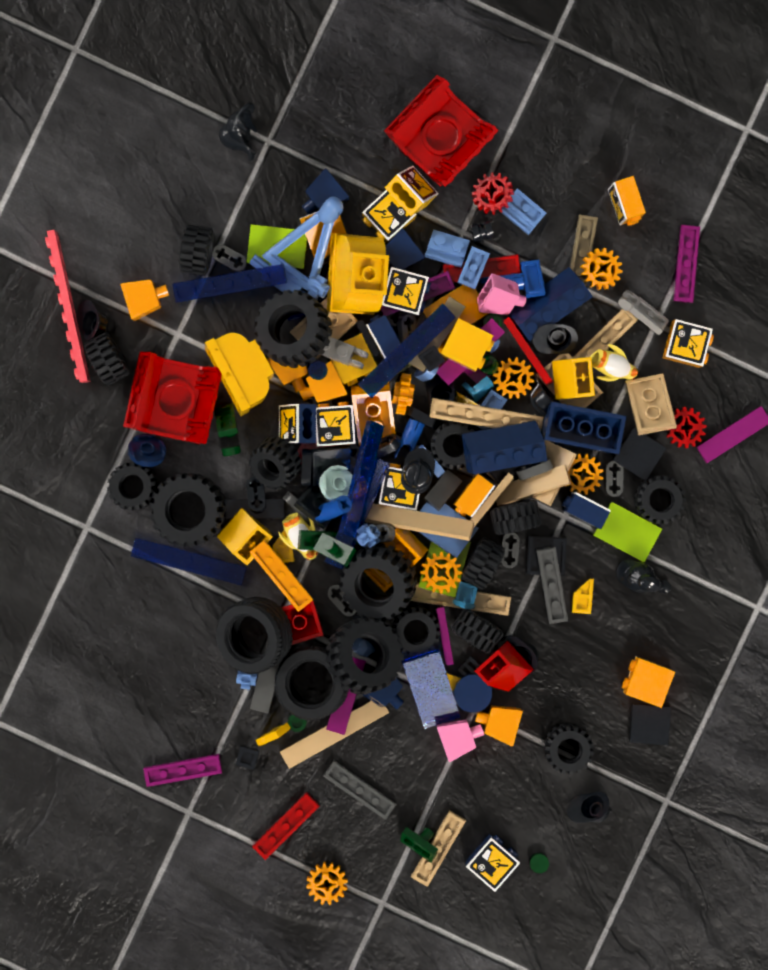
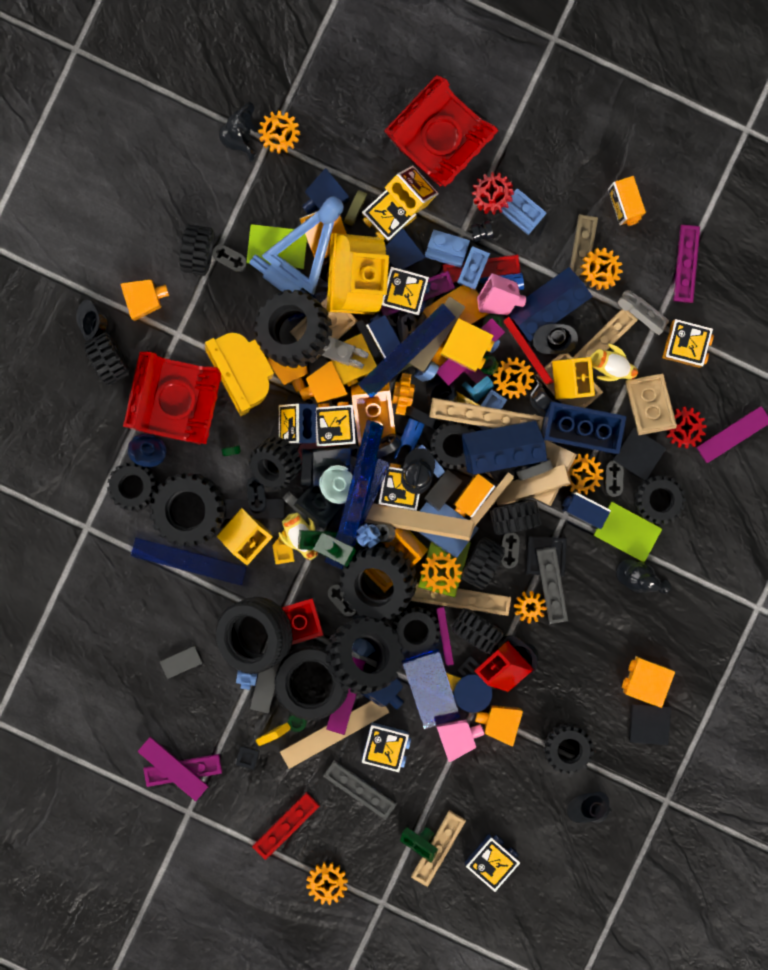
(69, 314): coral plate -> none
(173, 768): none -> magenta tile
(181, 662): none -> dark grey tile
(226, 420): dark green tile -> none
(229, 283): clear blue tile -> none
(281, 575): light orange tile -> none
(286, 129): none -> light orange gear
(317, 287): medium blue gear -> none
(317, 370): clear blue plate -> none
(334, 508): blue piece -> none
(355, 208): none -> olive beam
(386, 747): none -> piece
(431, 358): black tile -> none
(465, 595): dark azure tile -> none
(529, 600): none -> light orange gear
(532, 278): blue tile -> none
(539, 862): dark green tile -> none
(583, 598): yellow tile -> none

